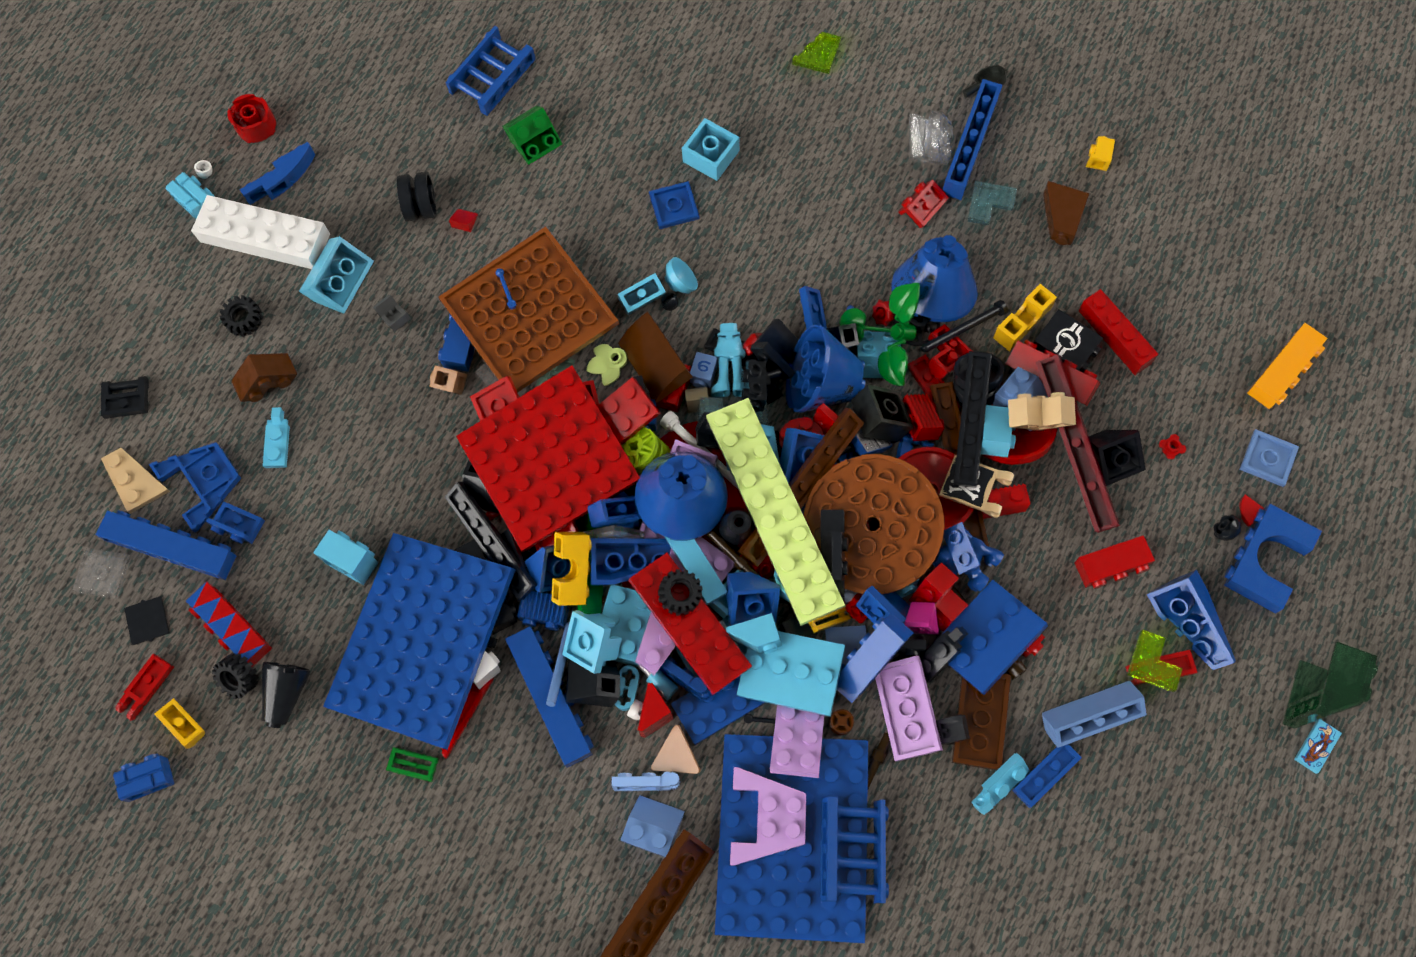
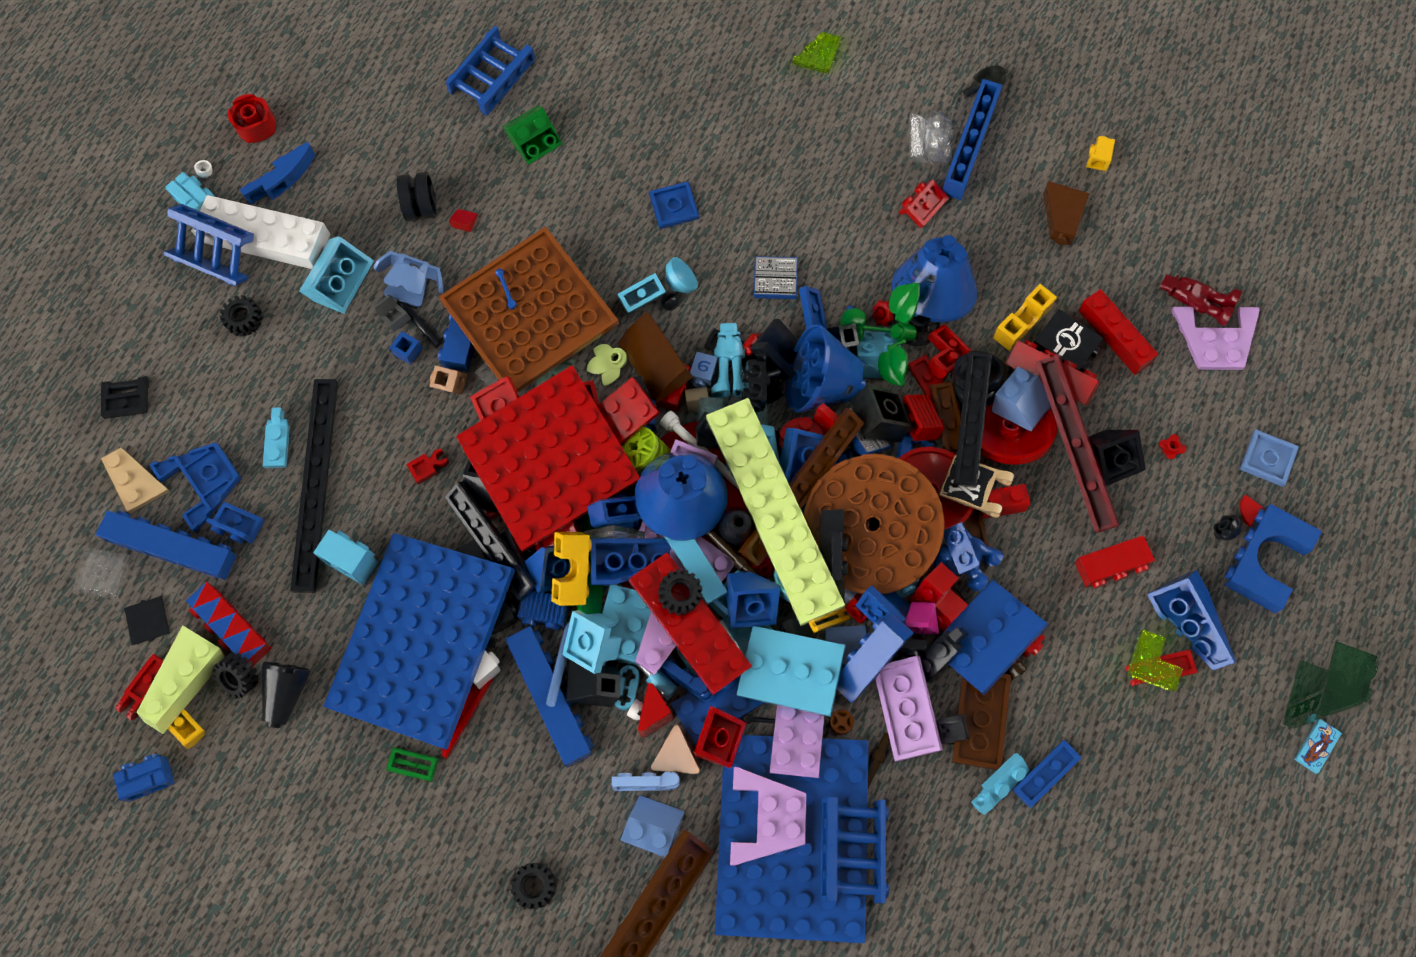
(179, 679): none -> yellowish green wedge
(220, 231): none -> blue fence
(263, 372): reddish brown brick -> none
(314, 486): none -> black plate
(403, 343): none -> blue plate
(405, 281): none -> medium blue piece
(420, 324): none -> black bar
(424, 467): none -> red plate
(518, 886): none -> black tyre
(710, 149): medium azure brick -> none
(720, 738): none -> red slope
(757, 634): medium azure slope -> none
(775, 277): none -> light grey tile
(988, 196): clear light blue plate -> none
(997, 434): medium azure brick -> none
(999, 308): black bar -> none
(1041, 412): tan brick -> none
(1094, 714): medium blue brick -> none
(1198, 296): none -> dark red piece
(1218, 346): none -> lavender wing
(1287, 366): light orange brick -> none

